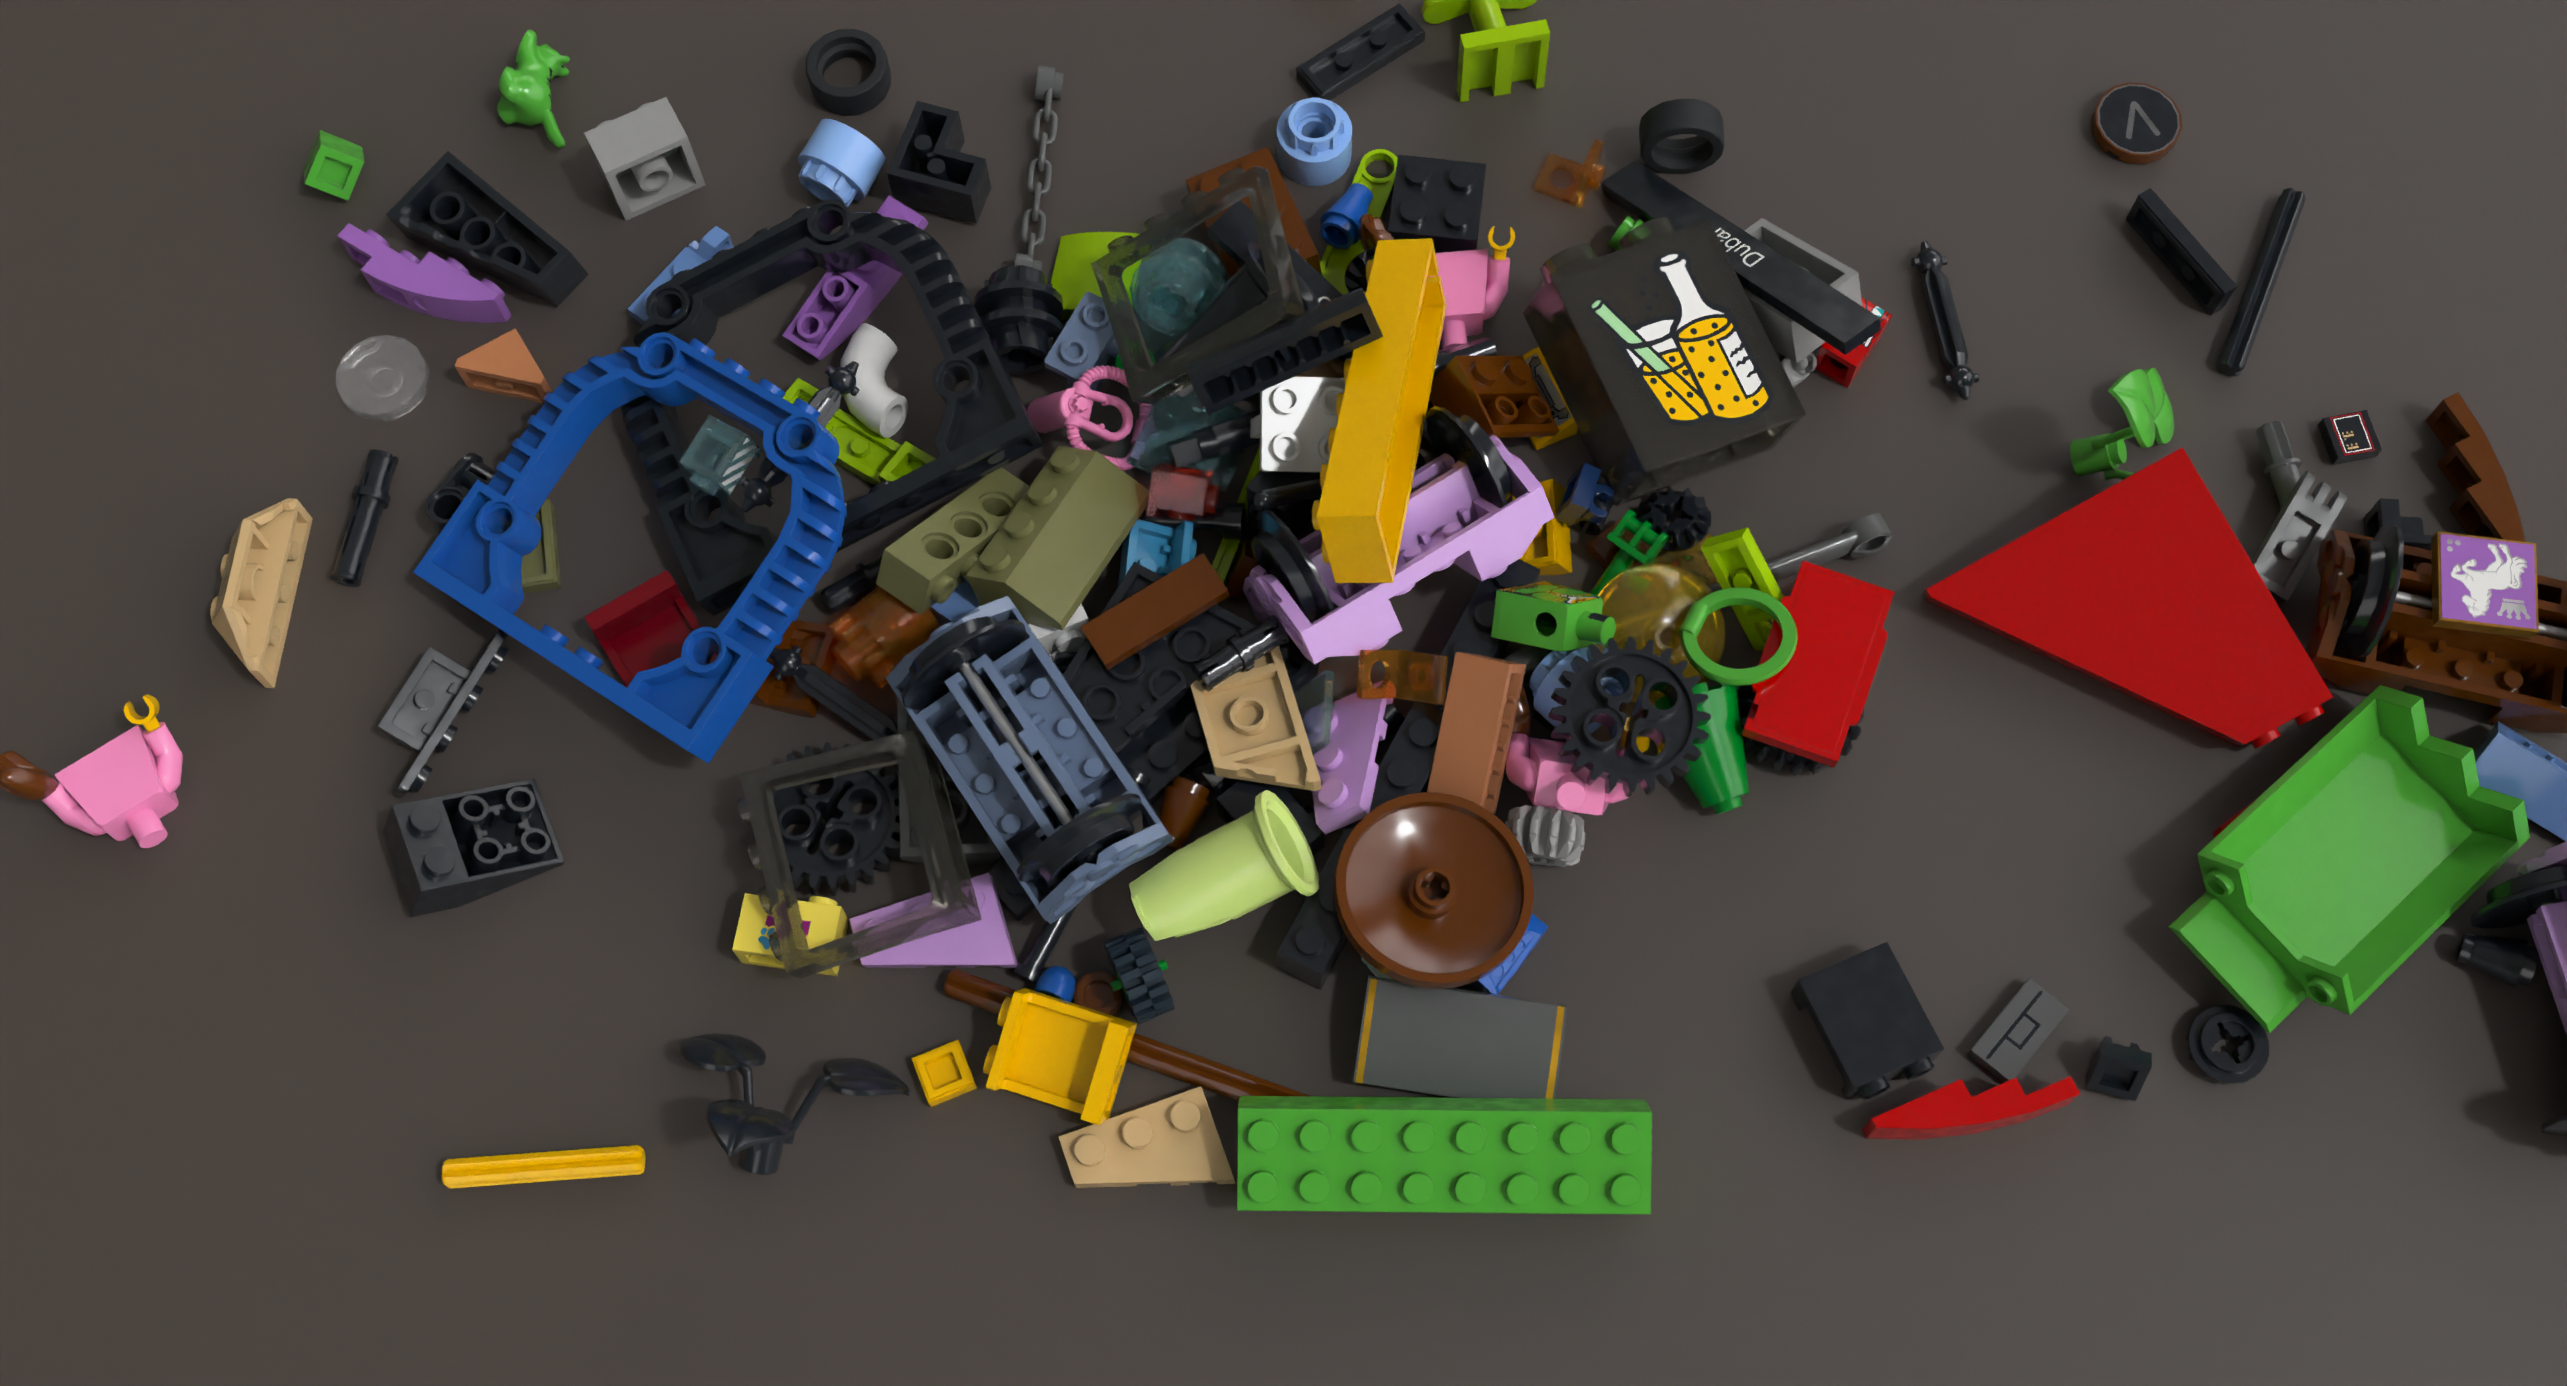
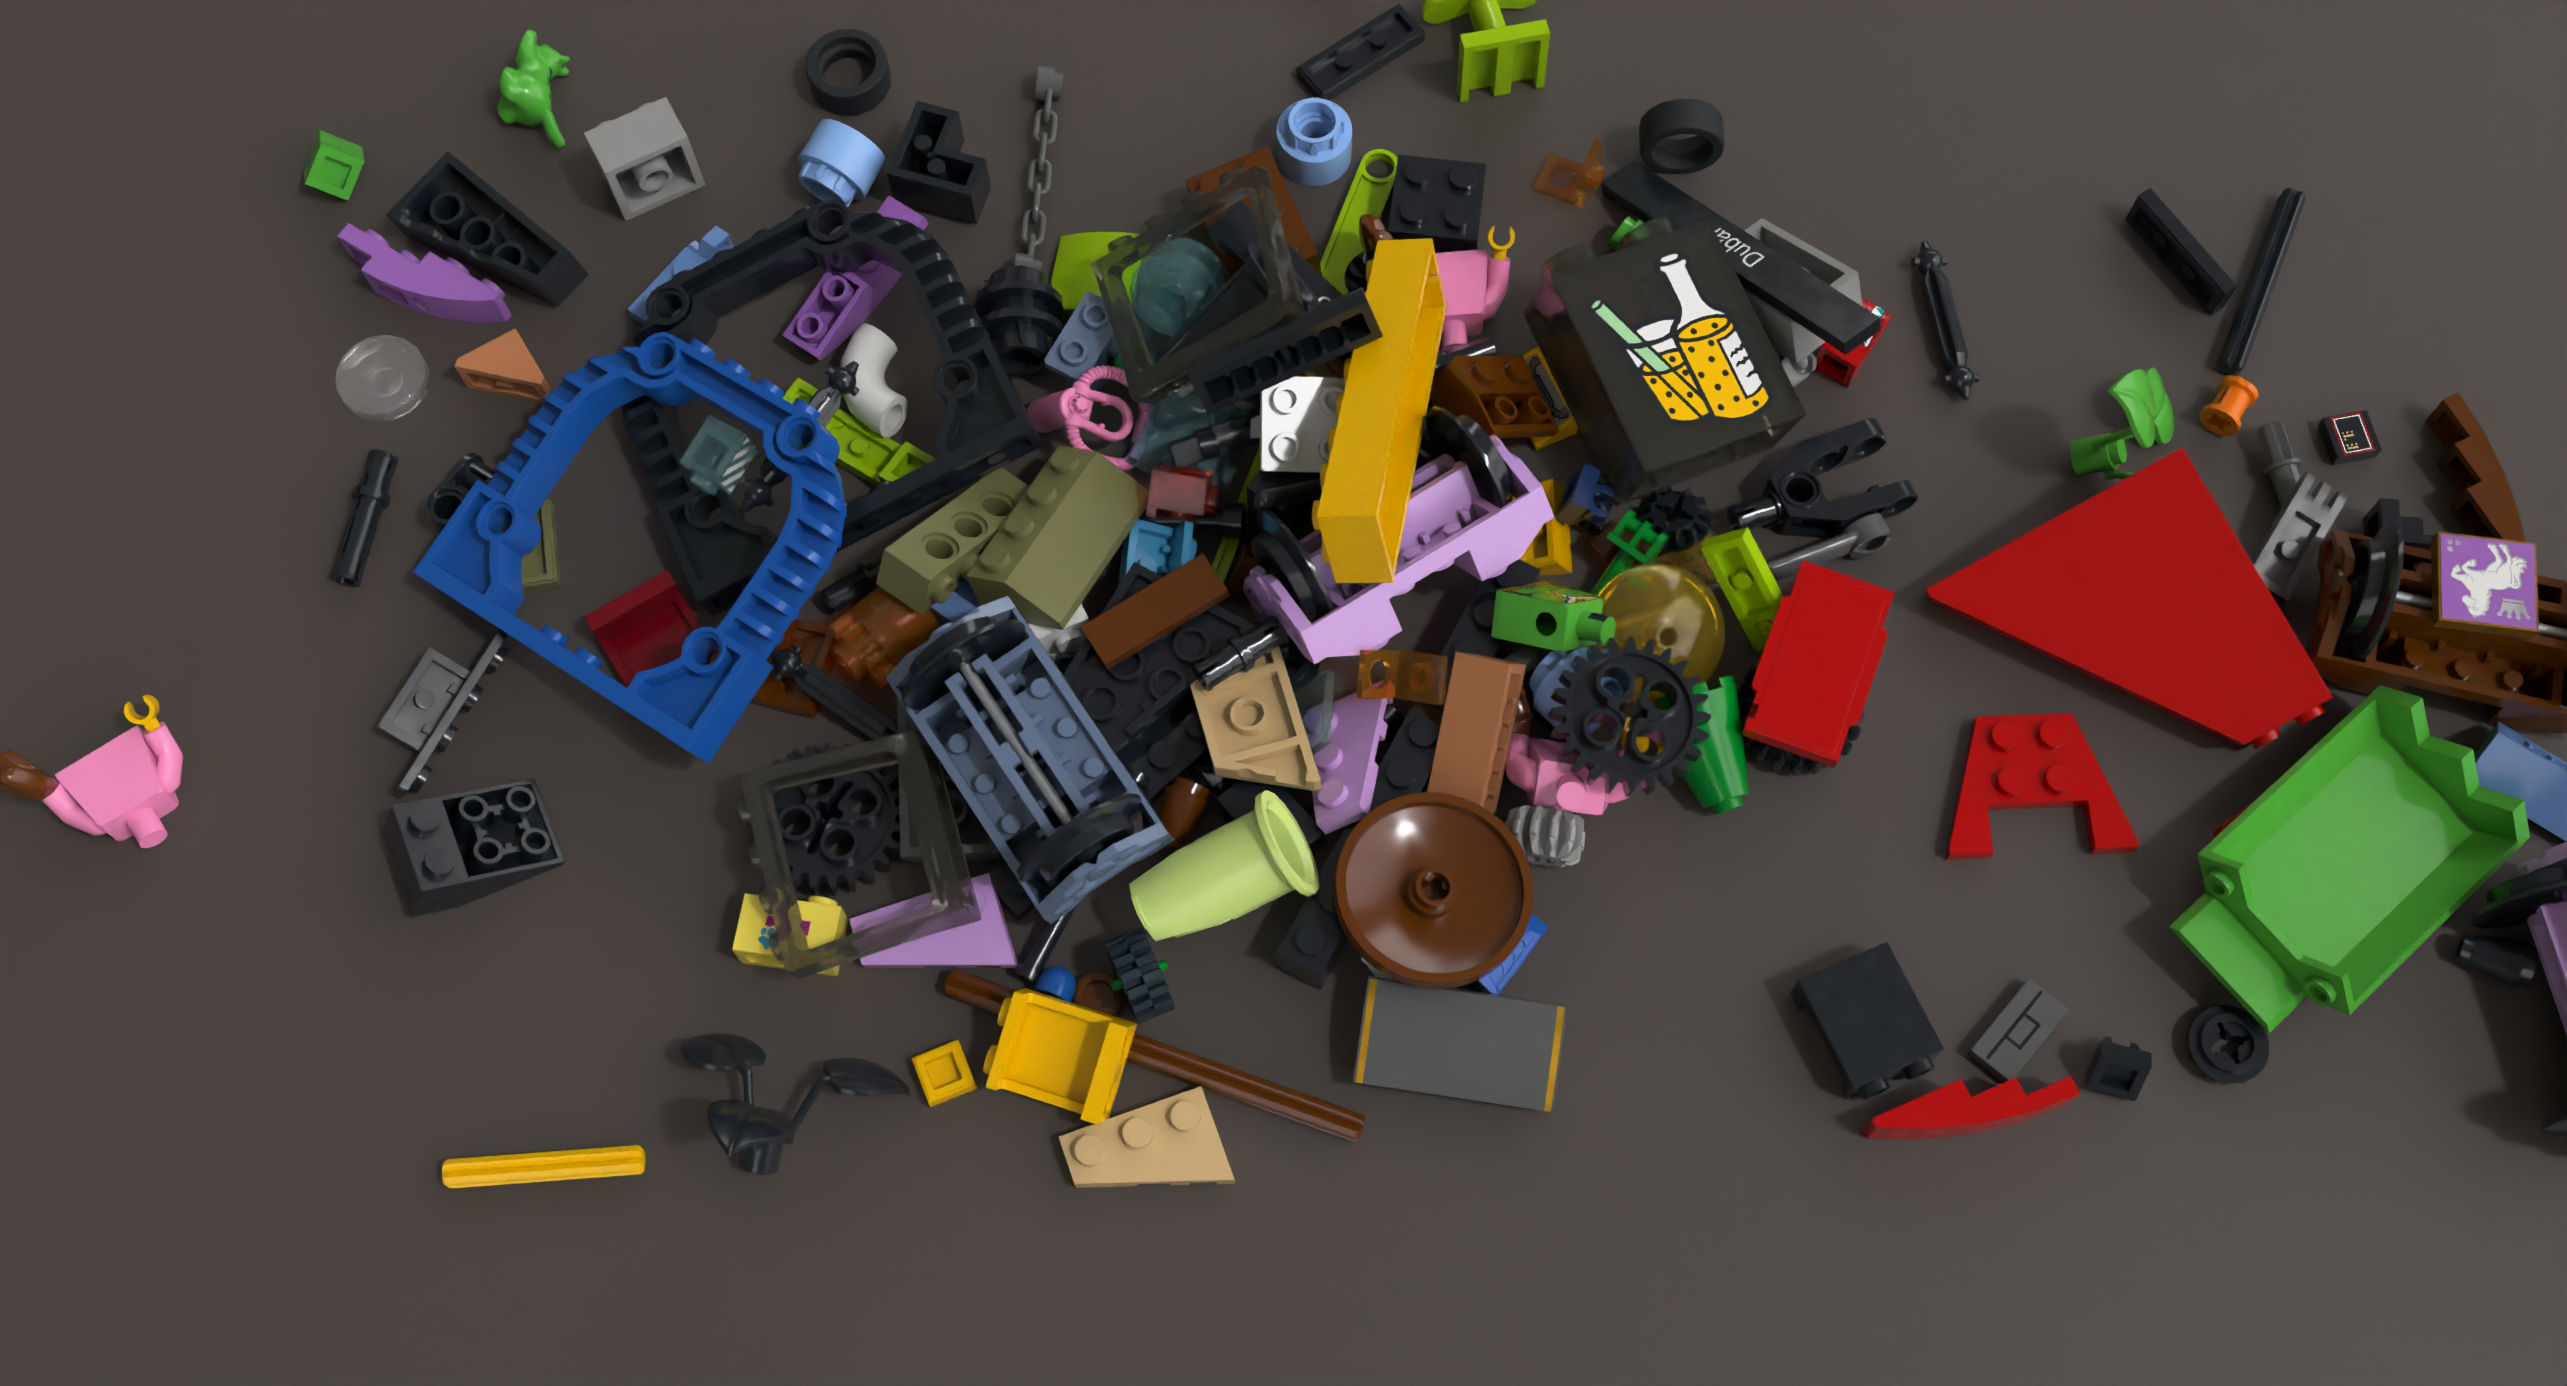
(261, 586): tan wedge -> none
(1341, 220): blue cone -> none
(1444, 1155): bright green brick -> none
(1737, 596): bright green piece -> none
(1798, 476): none -> black piece
(2033, 765): none -> red wing
(2136, 123): black tile -> none
(2228, 406): none -> orange bush

